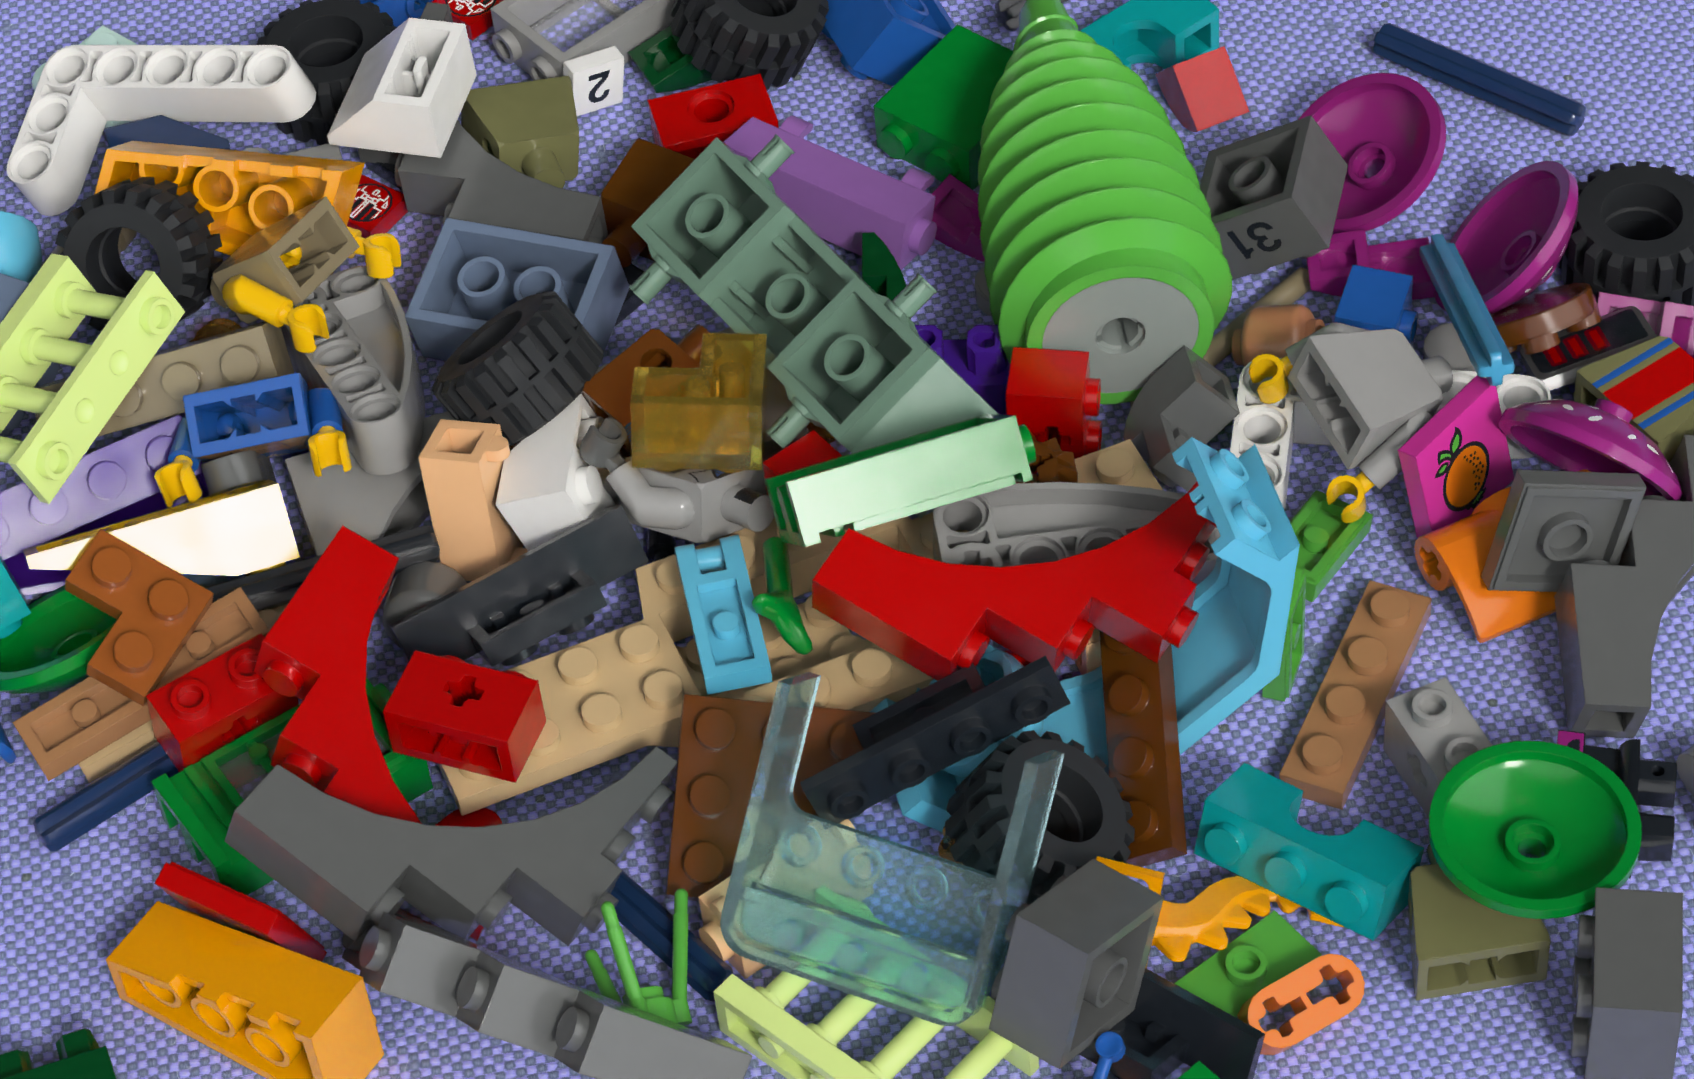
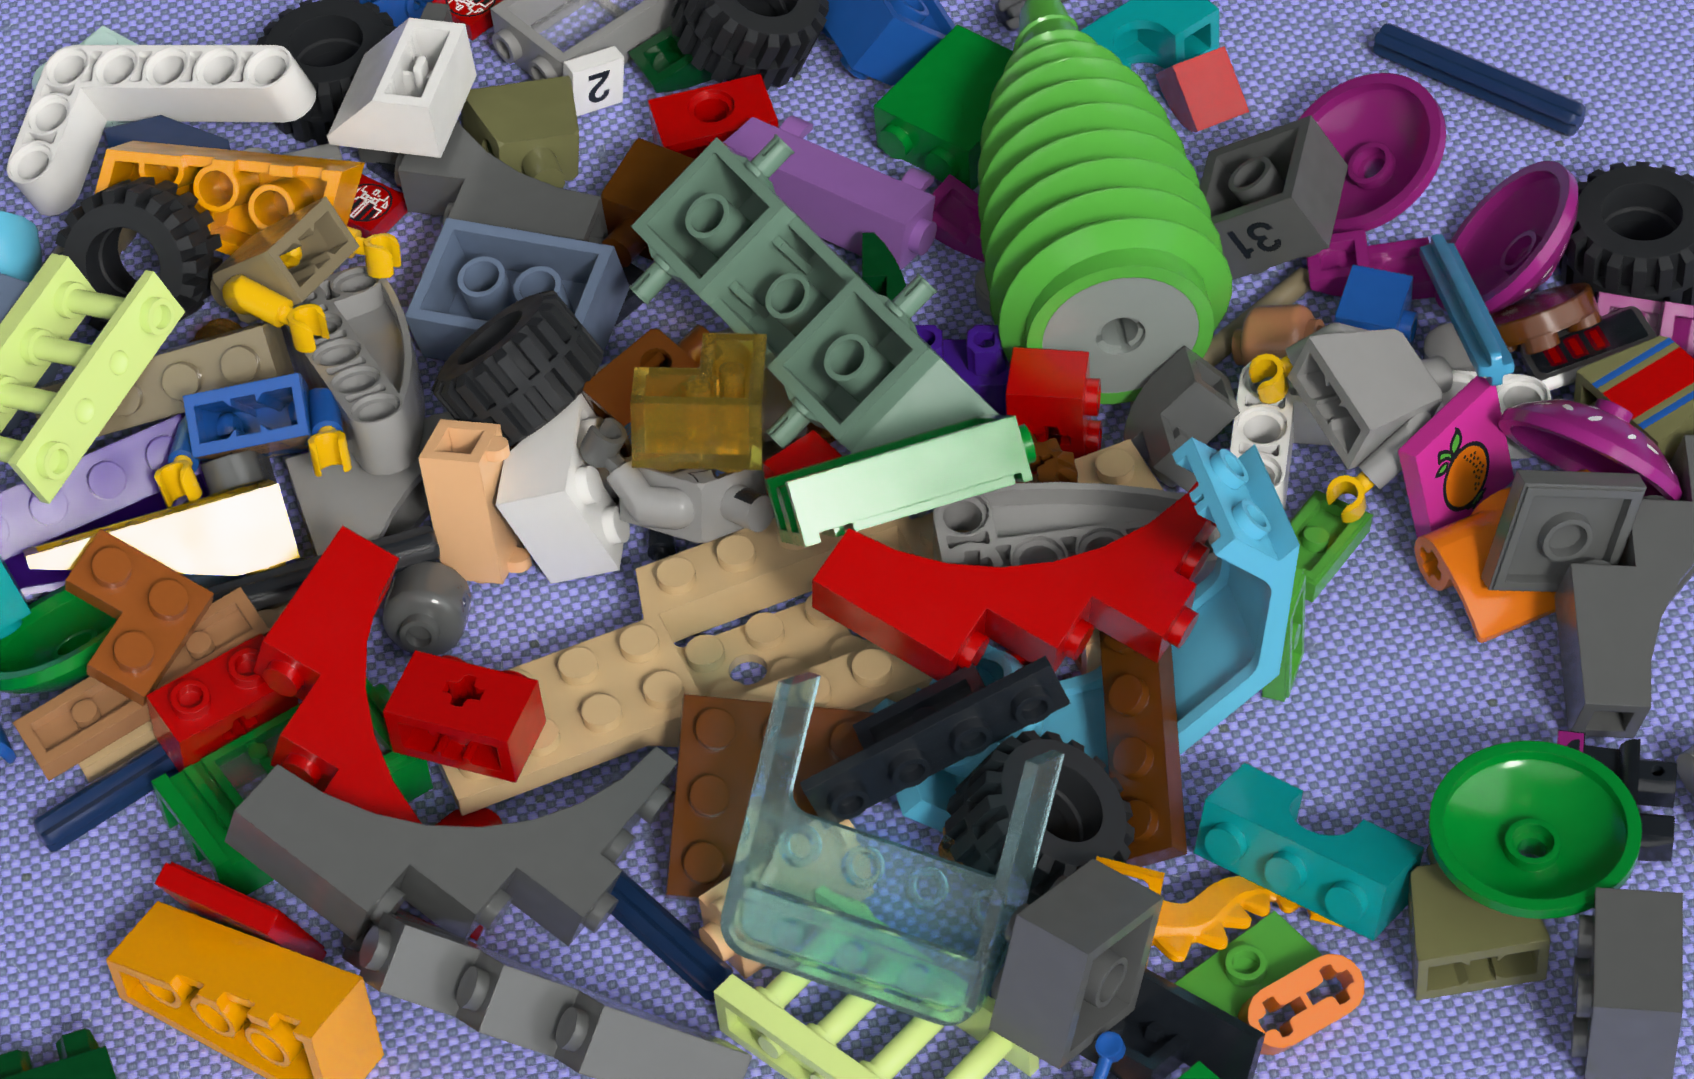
(529, 596): black bracket -> none
(650, 998): bright green plant -> none
(722, 616): medium azure plate -> none
(779, 602): green piece -> none
(1355, 693): medium nougat plate -> none
(1429, 735): light grey brick -> none

